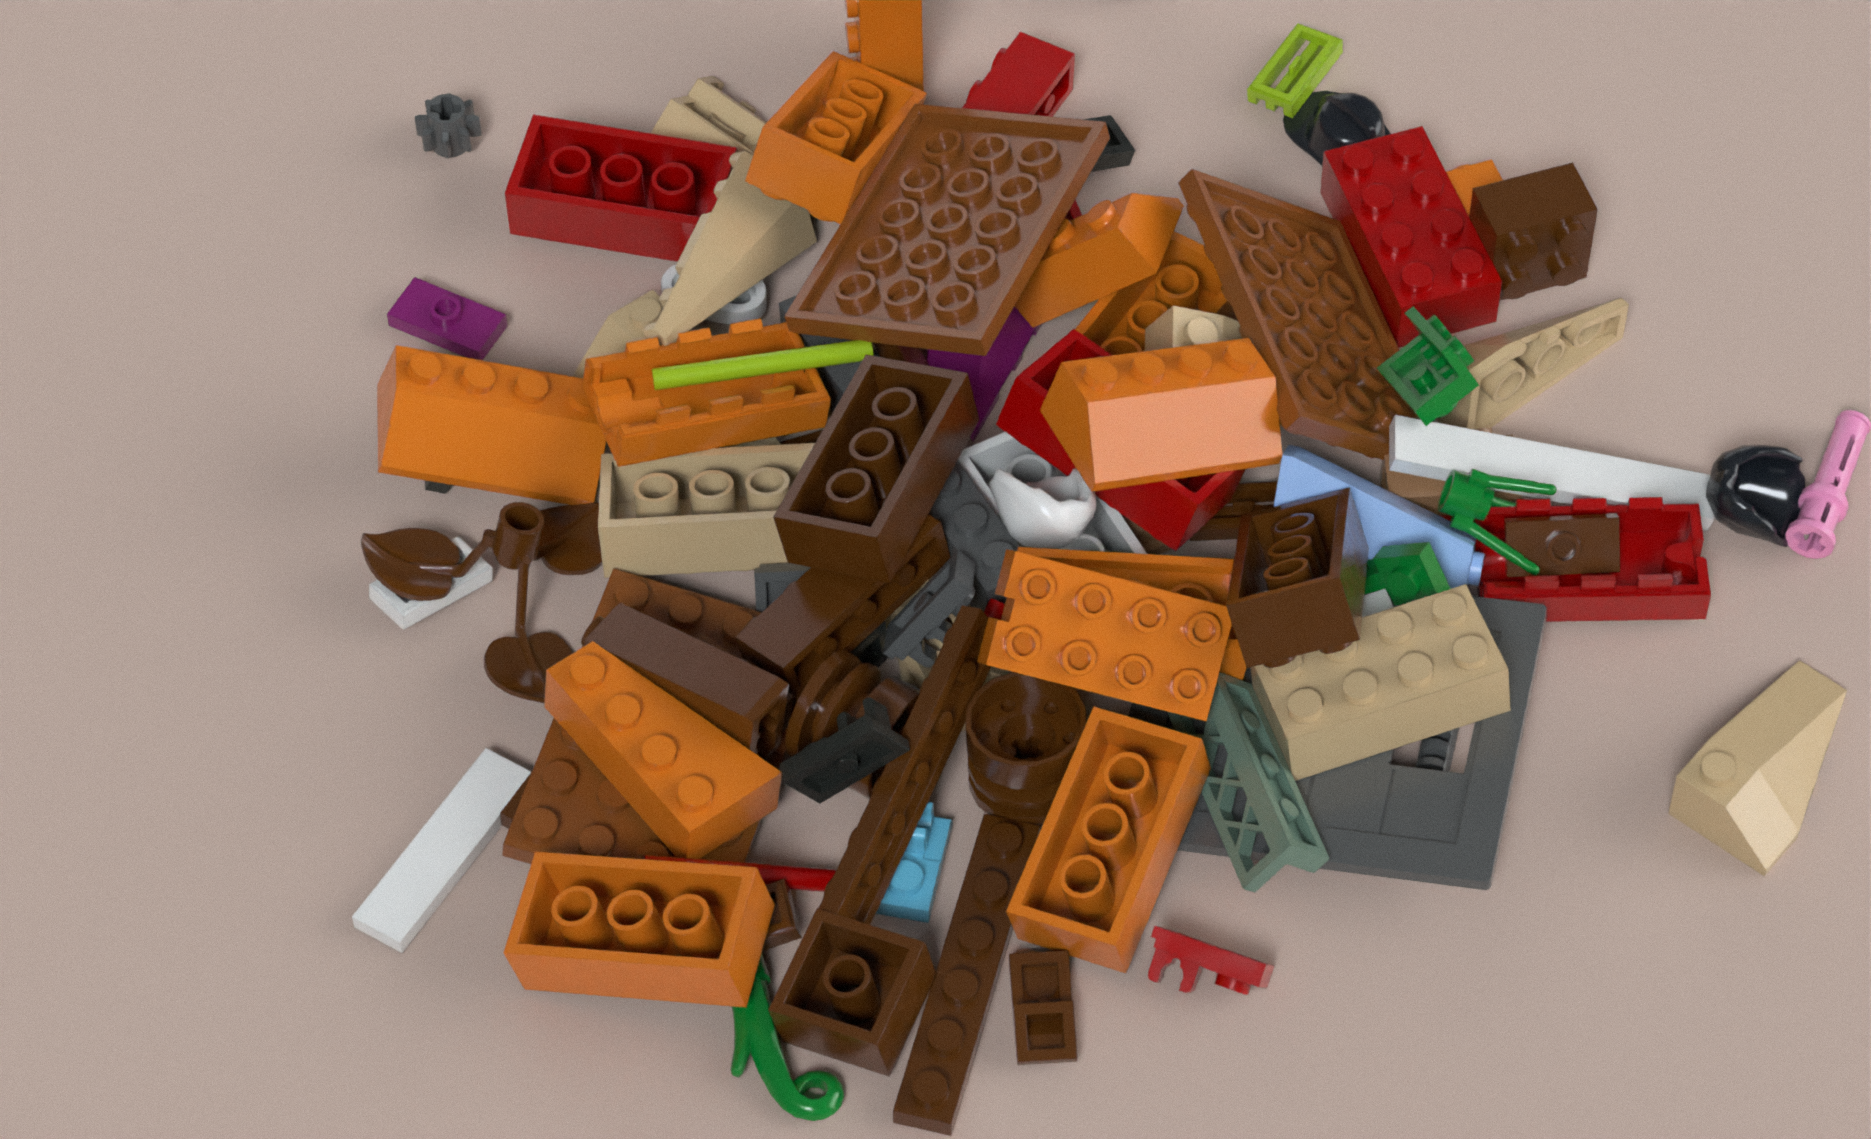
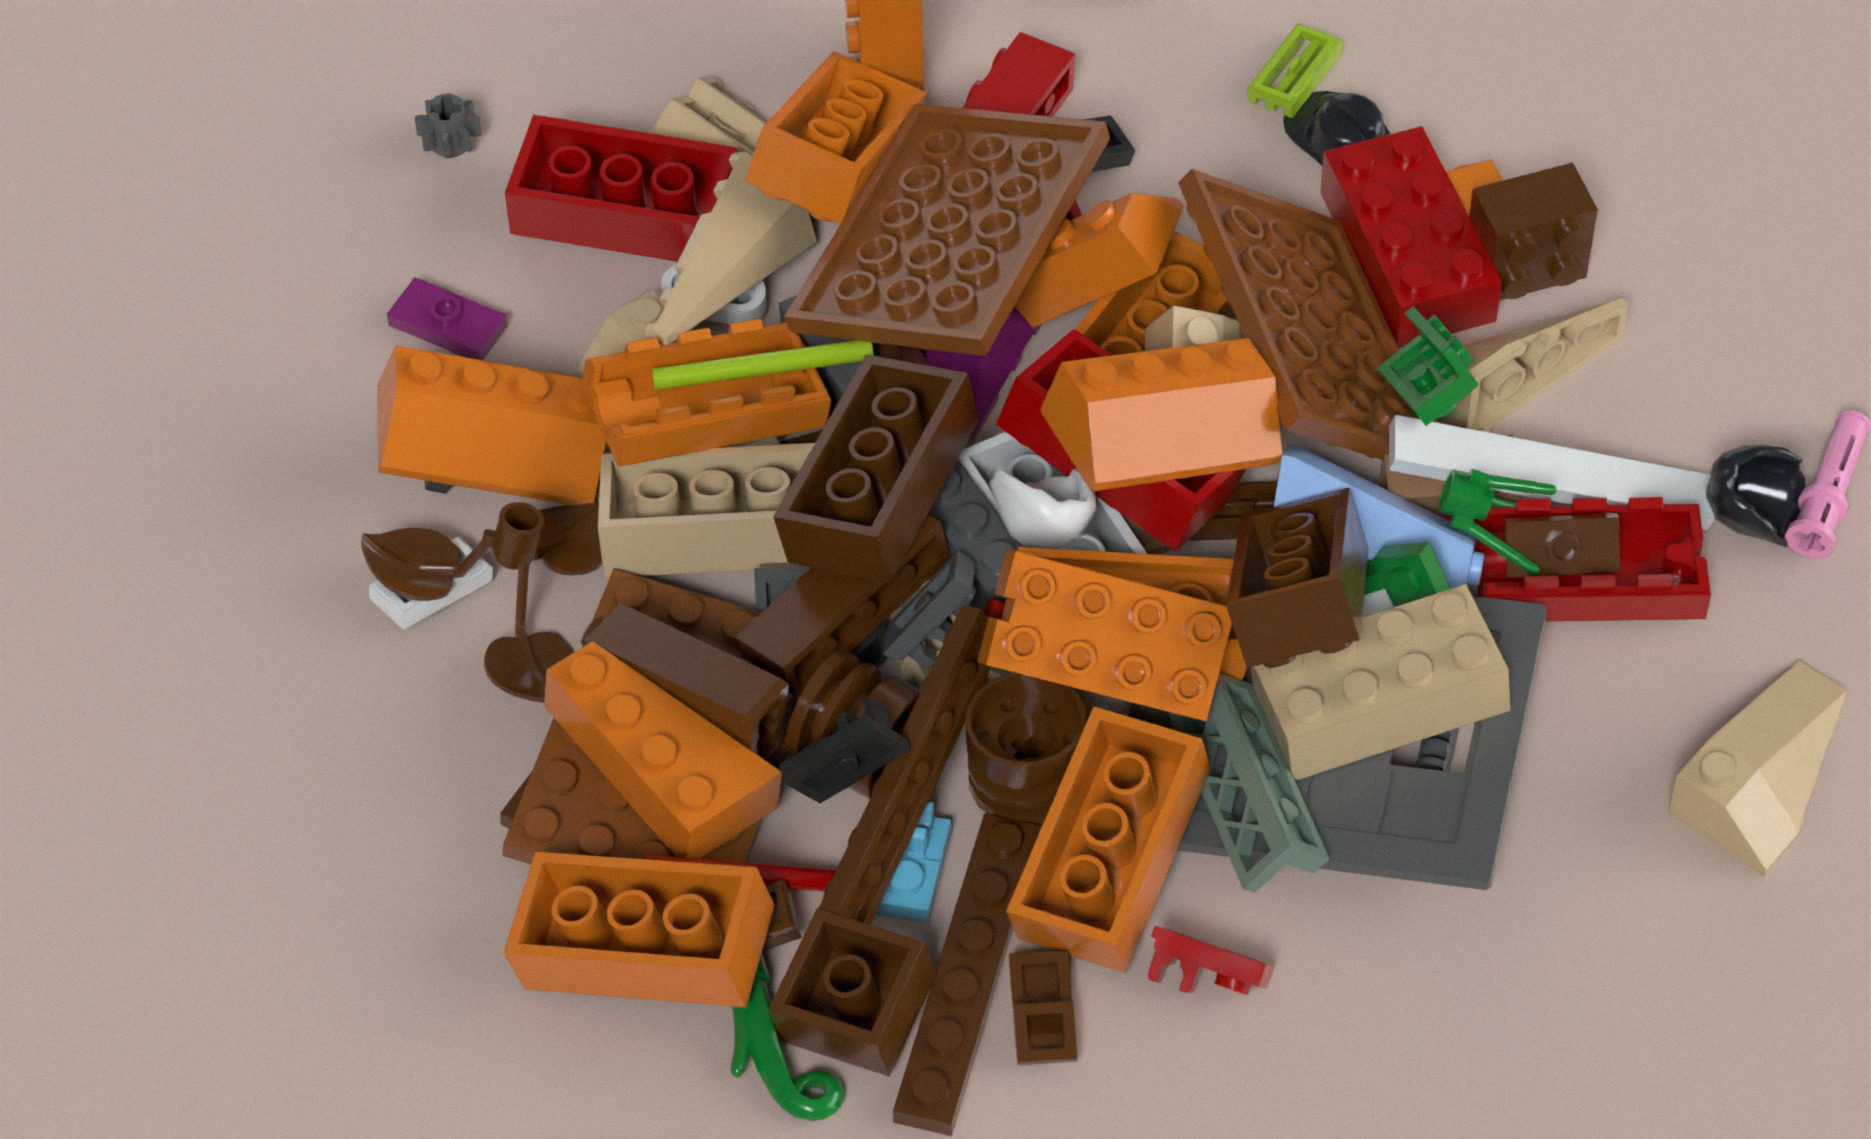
(440, 852): white tile -> none

